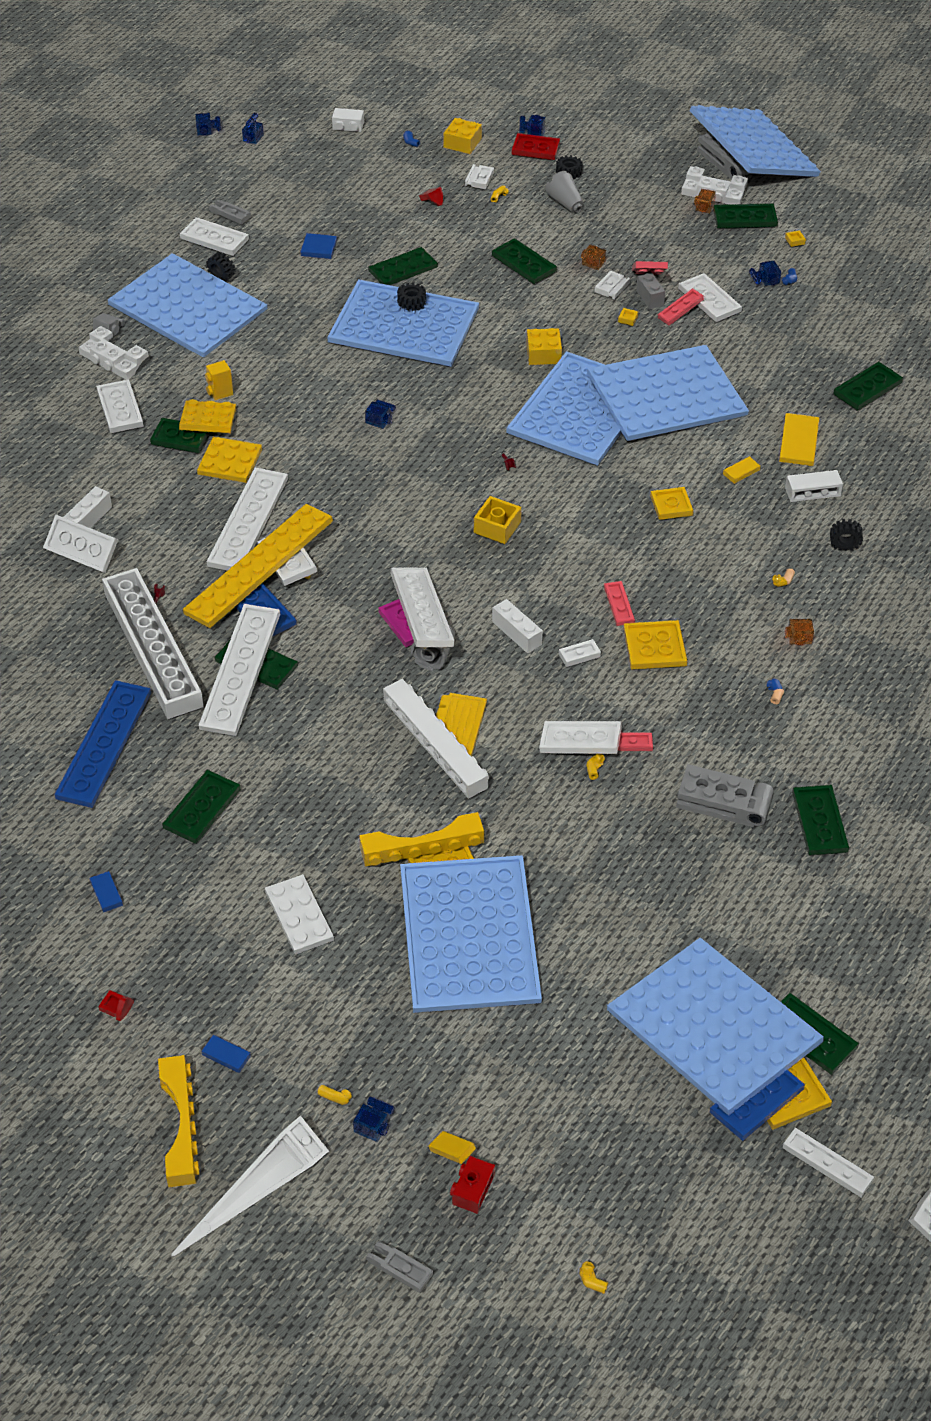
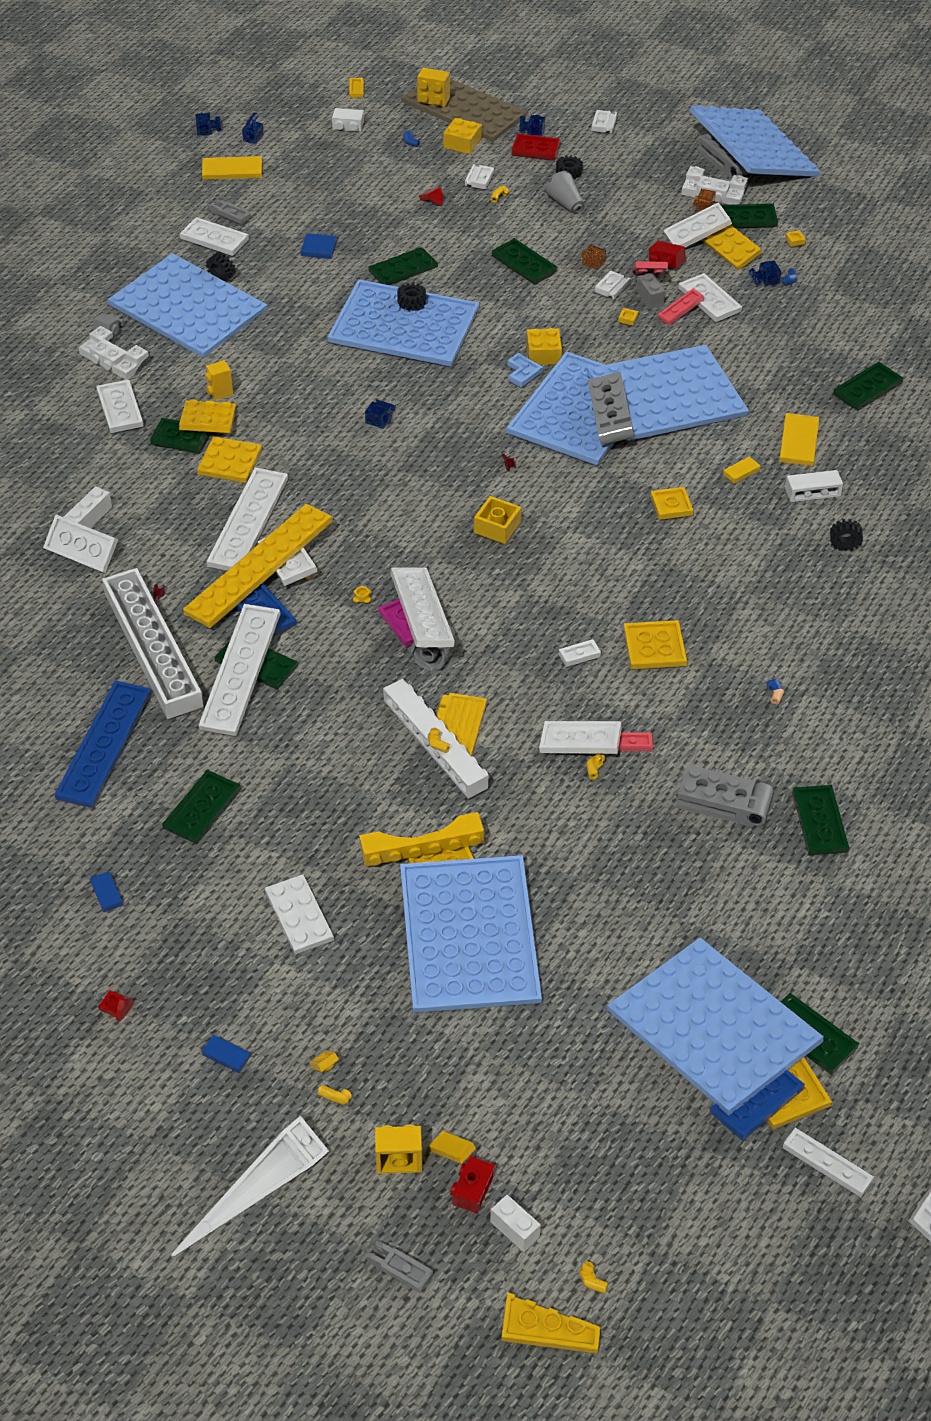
(180, 1158): yellow arch -> none
(232, 167): none -> yellow tile
(324, 1061): none -> yellow plate
(356, 88): none -> yellow tile
(362, 594): none -> yellow plate
(372, 1121): clear blue brick -> none
(398, 1149): none -> yellow brick
(433, 87): none -> yellow brick
(435, 741): none -> yellow arm
(473, 106): none -> dark tan plate
(515, 1223): none -> white brick
(517, 626): white brick -> none
(525, 369): none -> light blue plate
(545, 1327): none -> yellow wing
(604, 121): none -> white plate
(611, 408): none -> light grey hinge
(619, 603): coral tile -> none
(667, 252): none -> red brick
(698, 226): none -> white plate
(732, 246): none -> yellow plate
(780, 581): arm -> none
(800, 631): clear orange brick -> none

